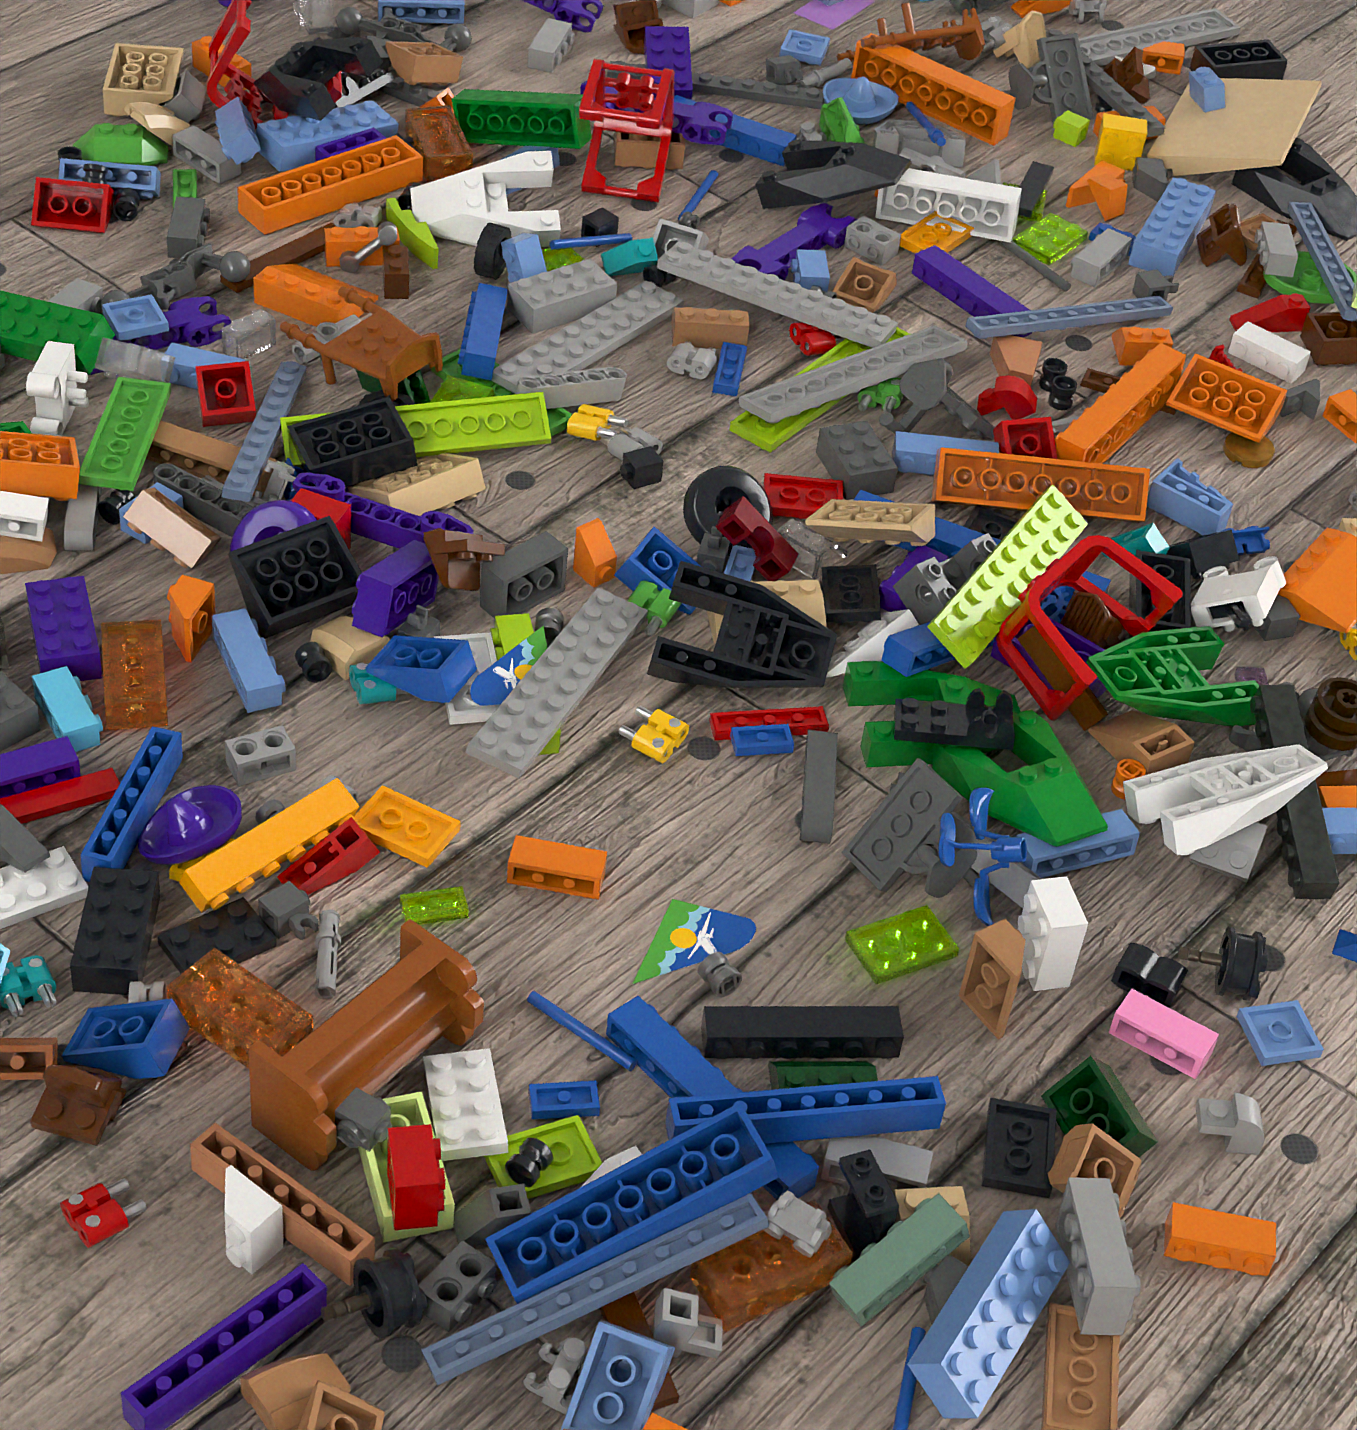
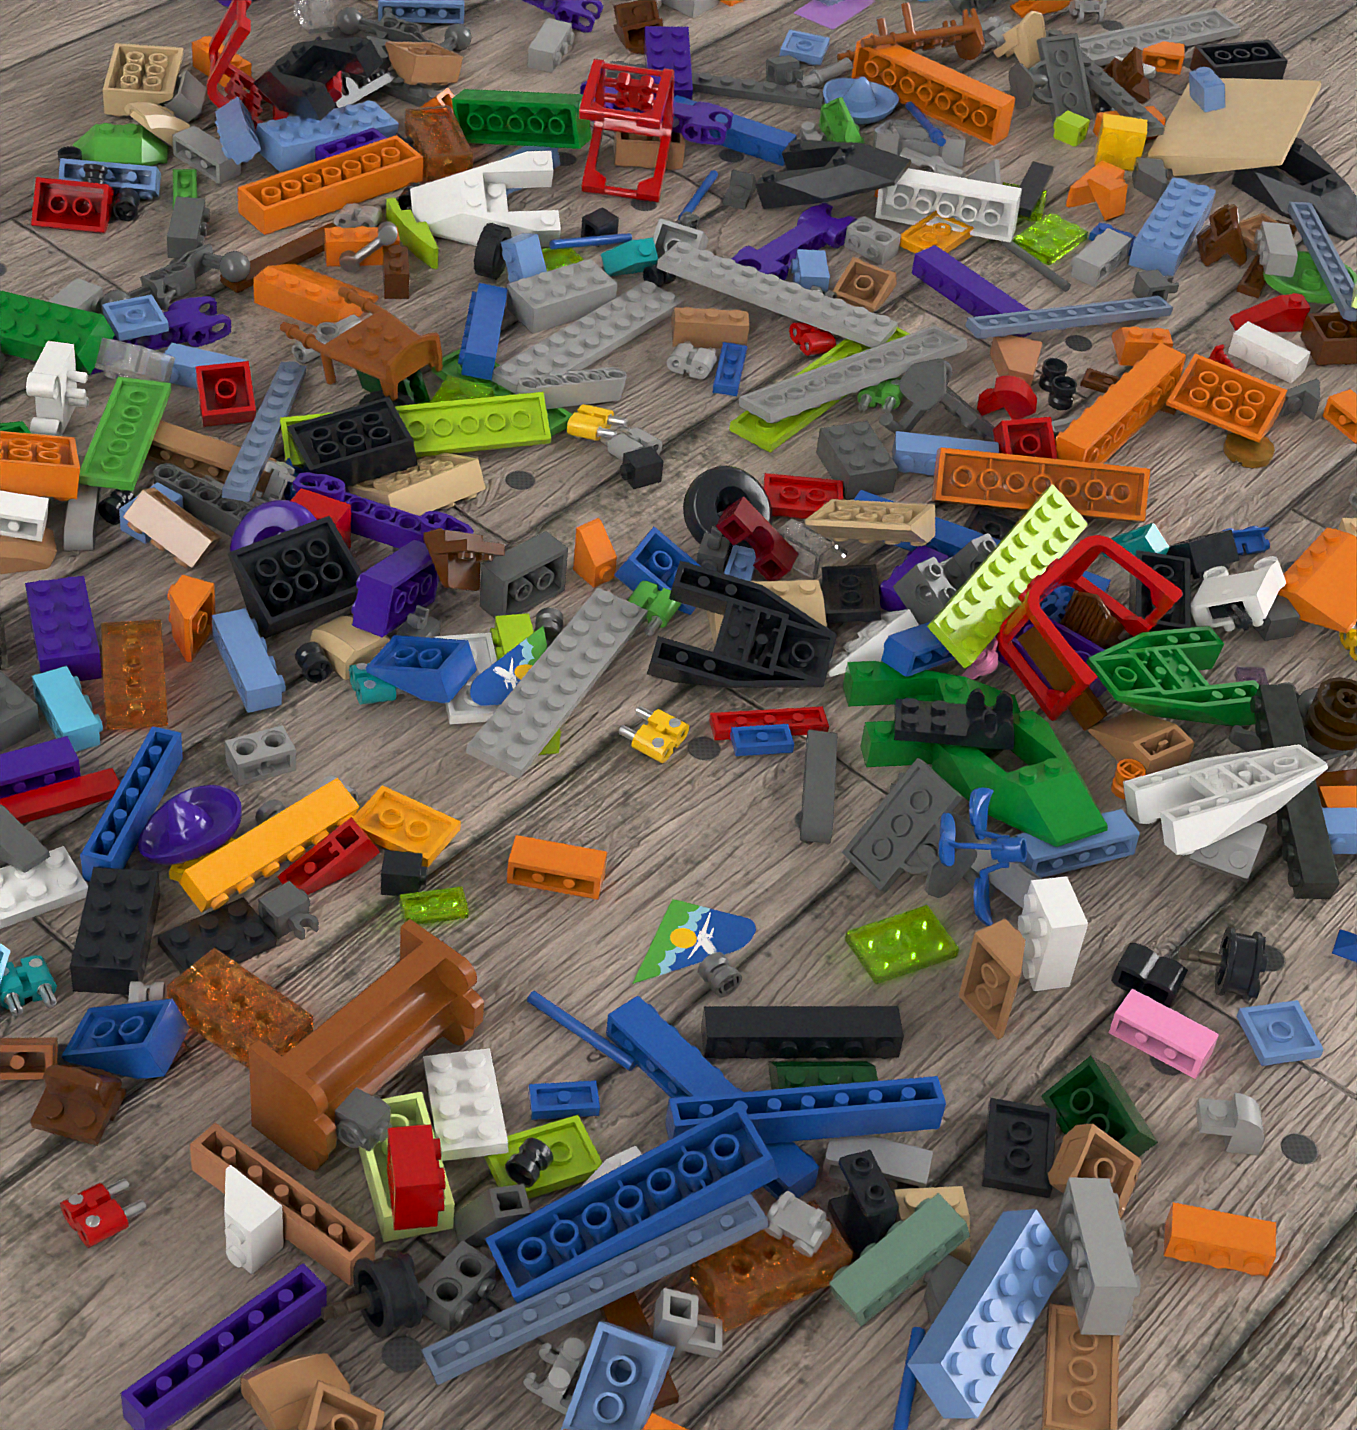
(249, 335): clear brick -> none
(328, 943): light grey pin -> none
(402, 873): none -> black brick
(740, 189): none -> dark grey slope
(985, 662): none -> bright pink plate
(1188, 500): medium blue wedge -> none

